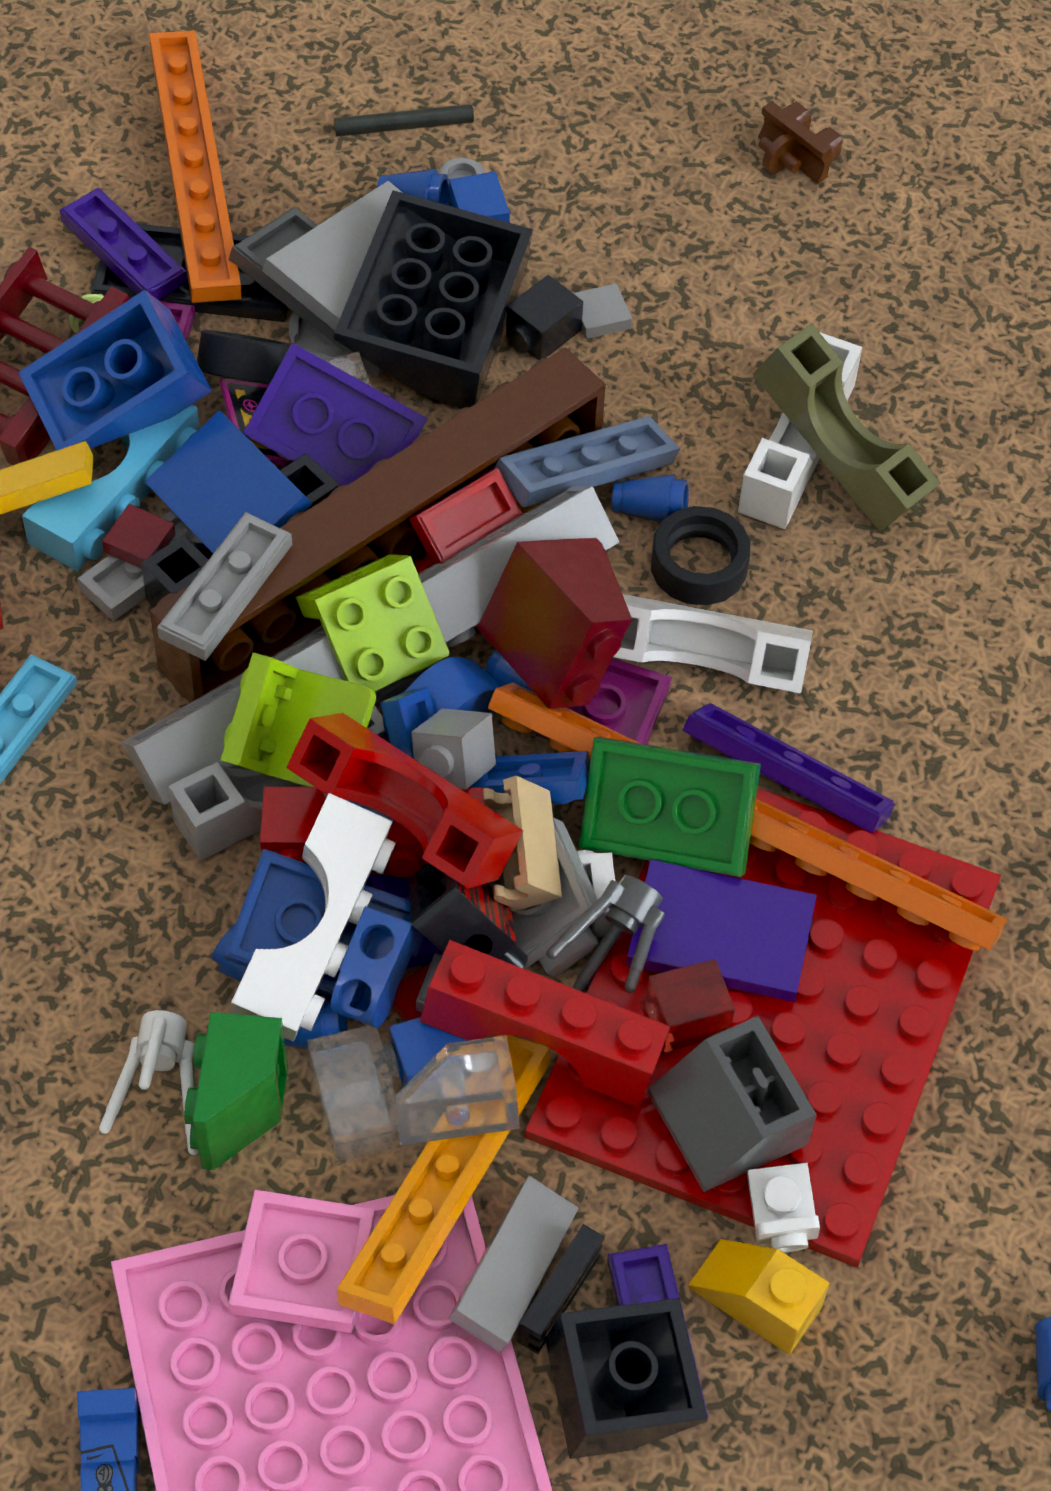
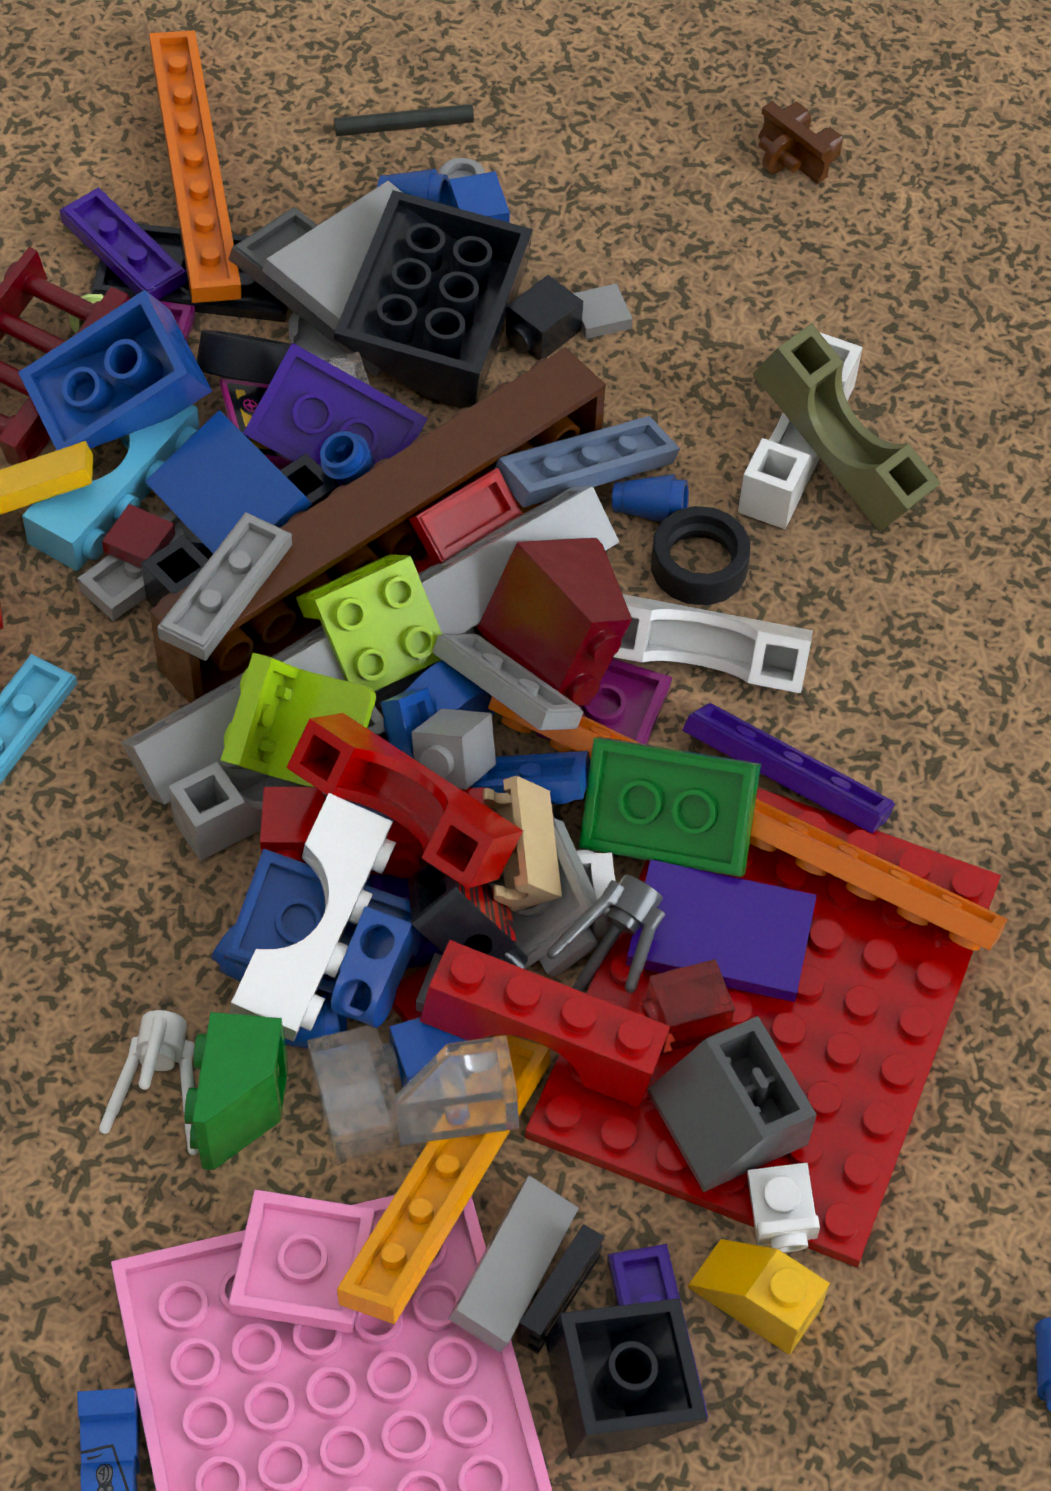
(345, 457): none -> blue cone
(508, 681): none -> light grey tile

